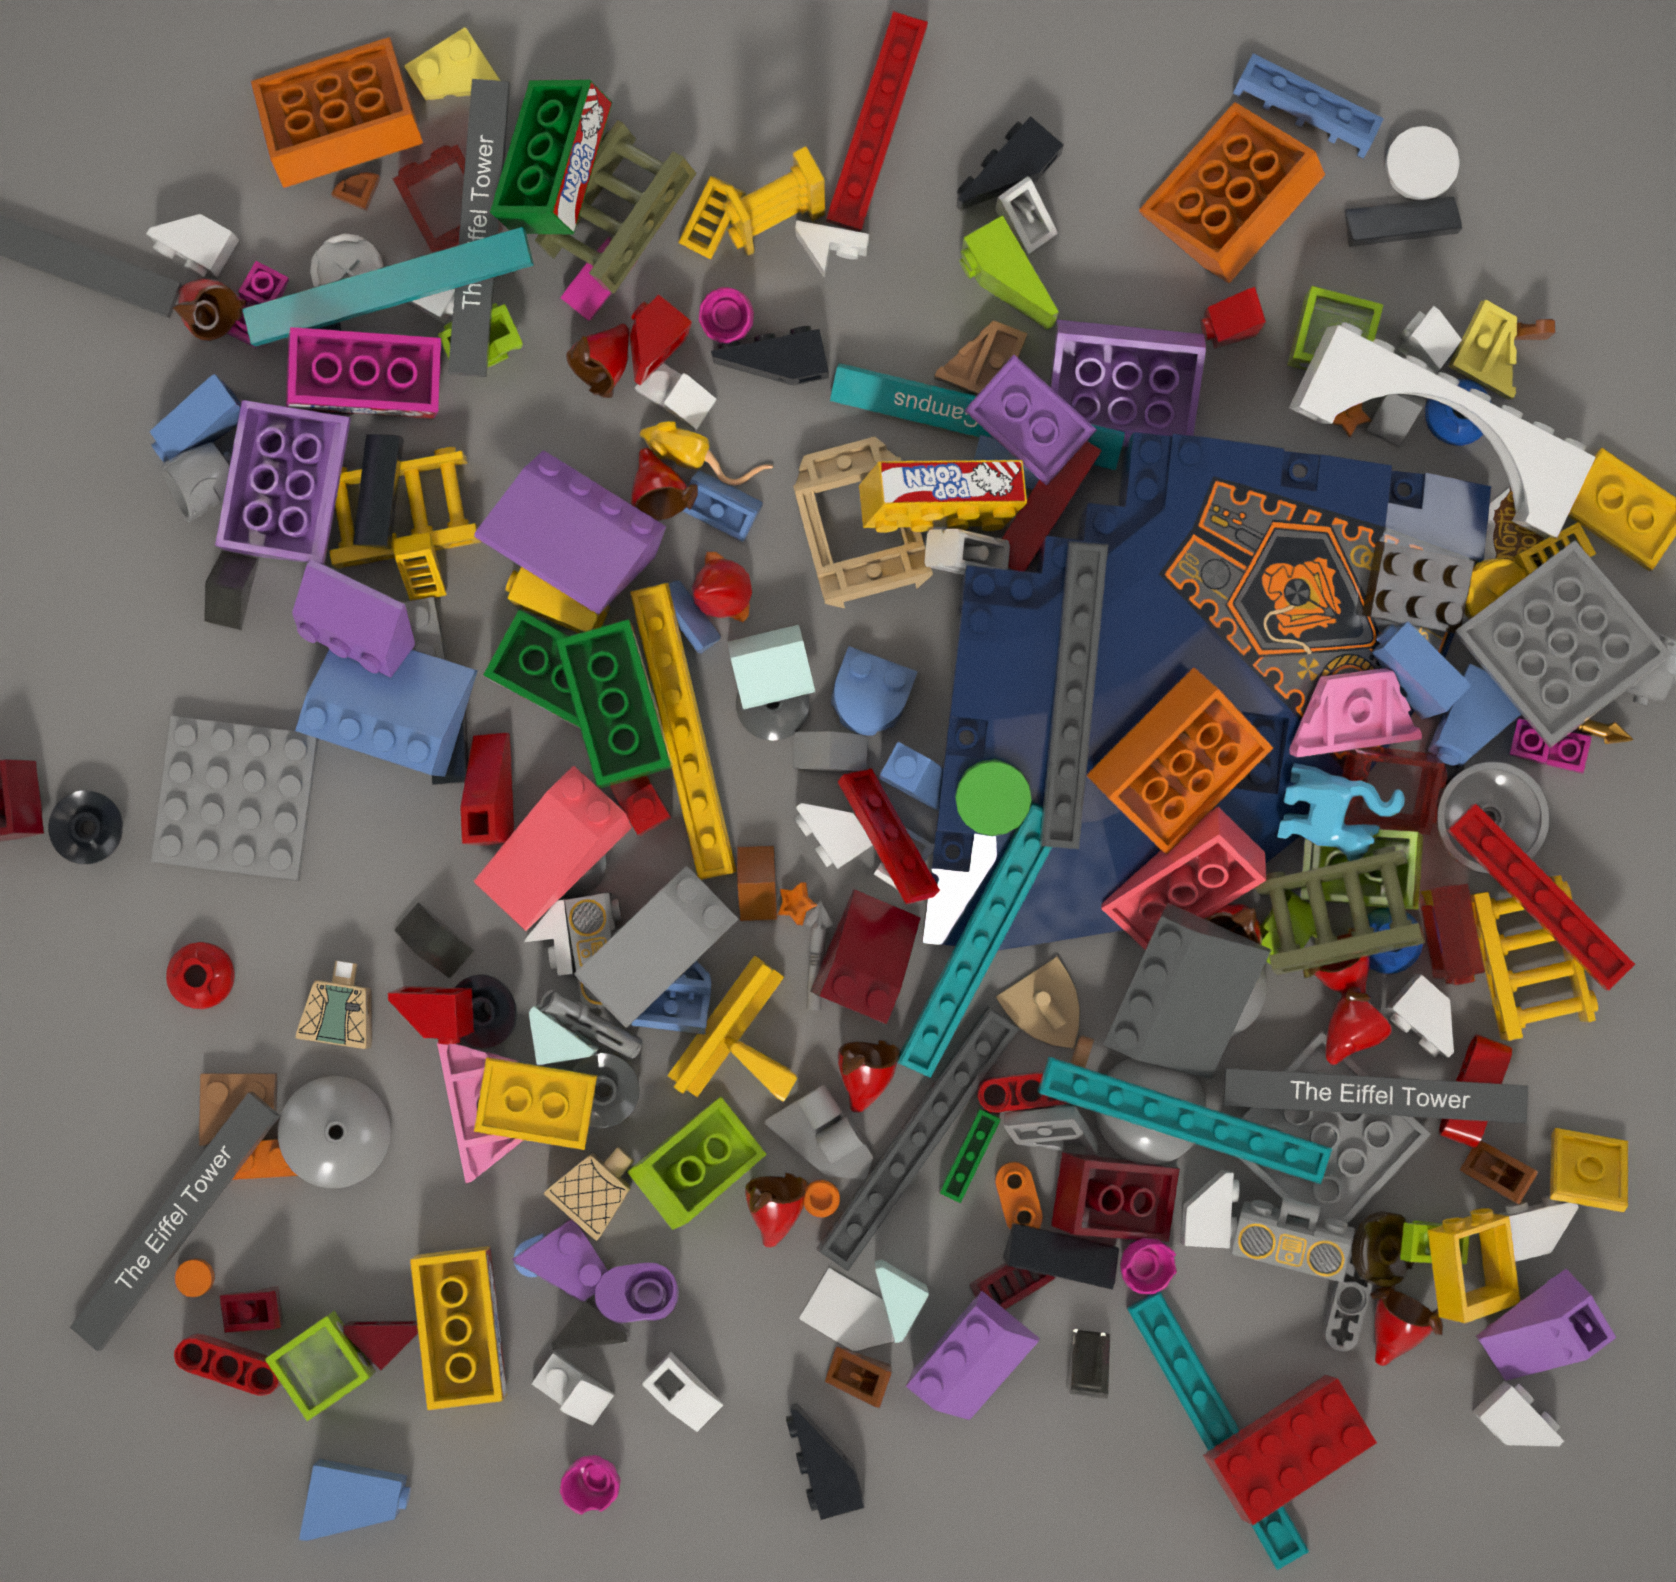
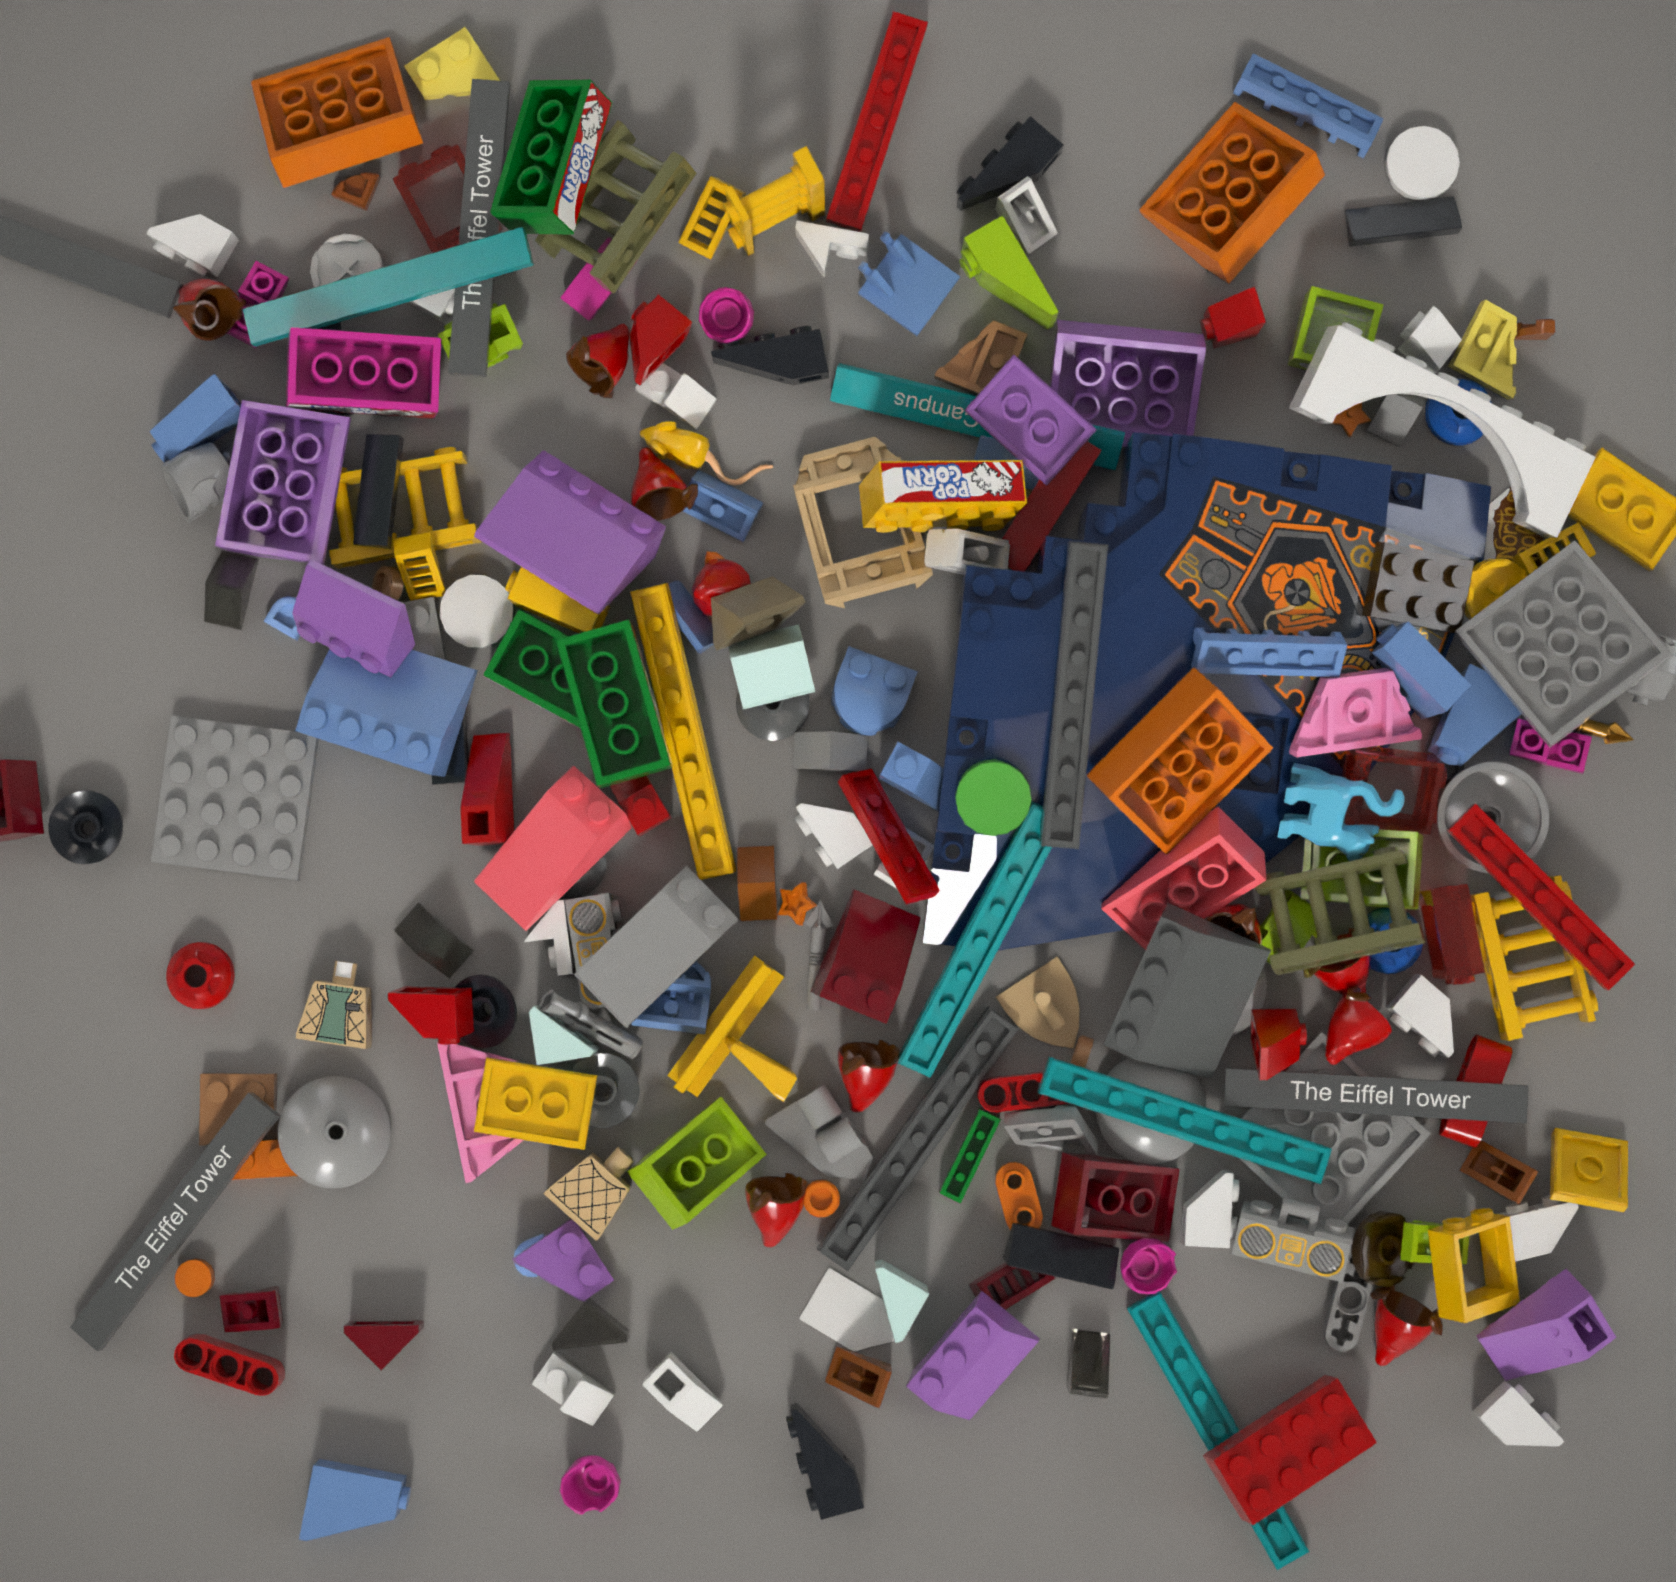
(281, 616): none -> light blue tile
(320, 1366): piece -> none
(388, 582): none -> medium nougat tile
(458, 1328): yellow brick -> none
(476, 611): none -> white tile
(637, 1293): medium lavender cap -> none
(752, 611): none -> dark tan slope
(907, 283): none -> medium blue plate
(1268, 653): none -> medium blue hinge
(1275, 1040): none -> red slope

